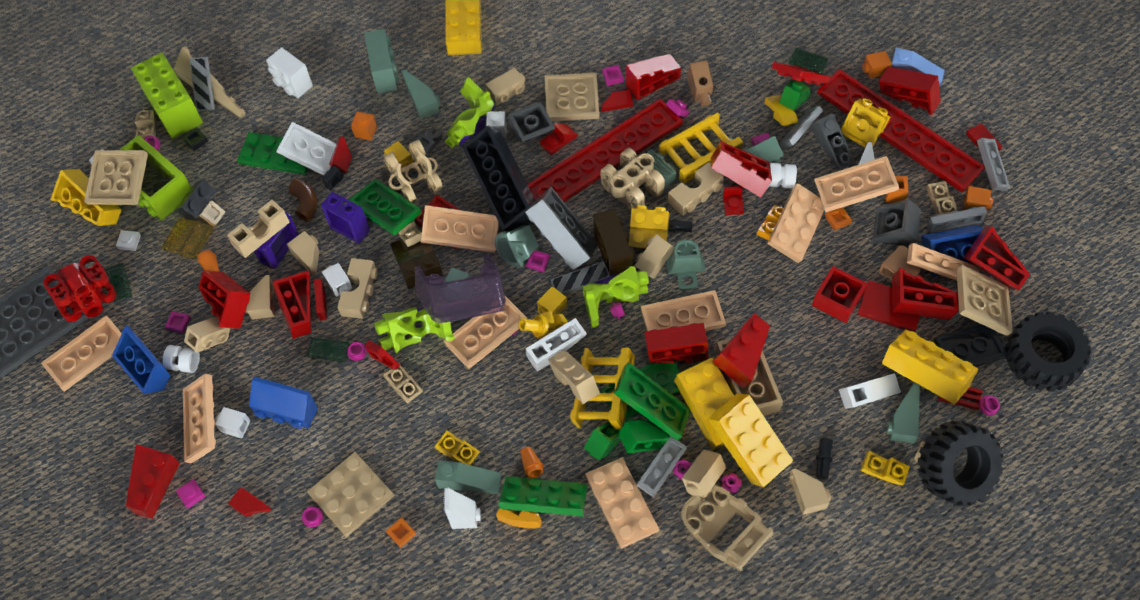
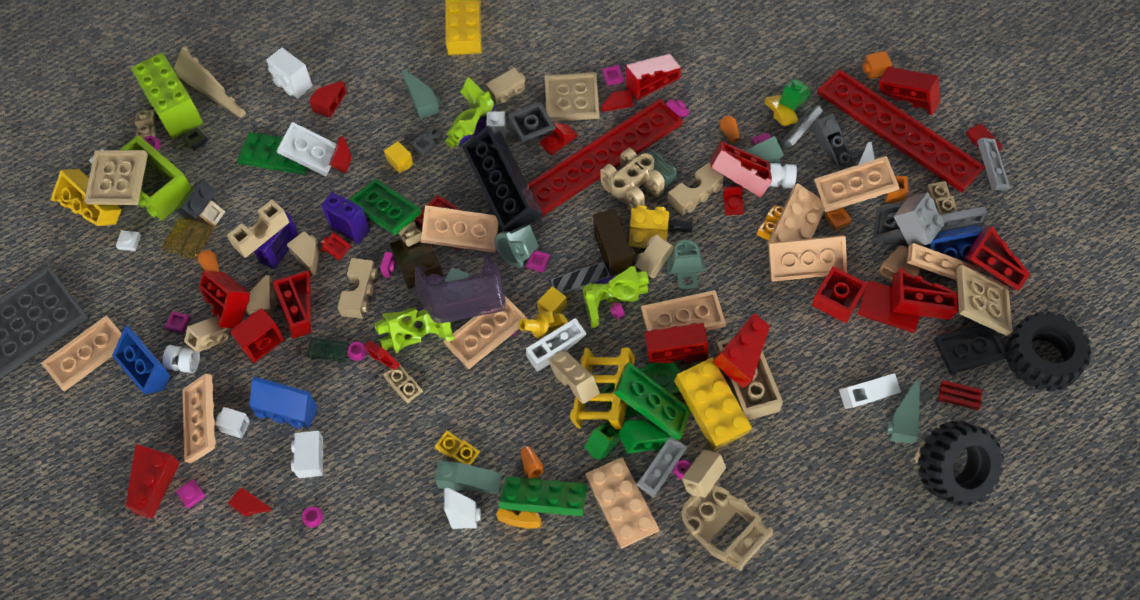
(80, 289): red piece -> none
(119, 280): clear green plate -> none
(202, 84): light grey tile -> none
(257, 335): none -> red brick
(306, 197): reddish brown cylinder -> none
(307, 454): none -> white brick
(320, 299): red tile -> none
(328, 98): none -> red slope
(332, 177): black plate -> none
(335, 246): none -> red bracket
(337, 279): white brick -> none
(350, 494): tan plate -> none
(364, 125): orange brick -> none
(381, 61): sand green brick -> none
(388, 265): none -> dark pink plate
(400, 532): orange plate -> none
(427, 175): tan piece -> none
(561, 228): slope -> none
(686, 171): yellow fence -> none
(700, 82): medium nougat torso -> none
(730, 129): none -> orange cone
(732, 488): dark pink plate -> none
(750, 439): yellow brick -> none
(800, 73): red plate -> none
(806, 257): none -> light nougat plate
(808, 60): clear green plate -> none
(809, 492): tan slope -> none
(824, 458): black axle -> none
(865, 122): yellow plate -> none
(885, 469): yellow slope -> none
(912, 61): light blue slope -> none
(919, 219): none -> light grey brick
(930, 366): yellow brick -> none
(977, 198): orange brick -> none
(989, 405): dark pink plate -> none

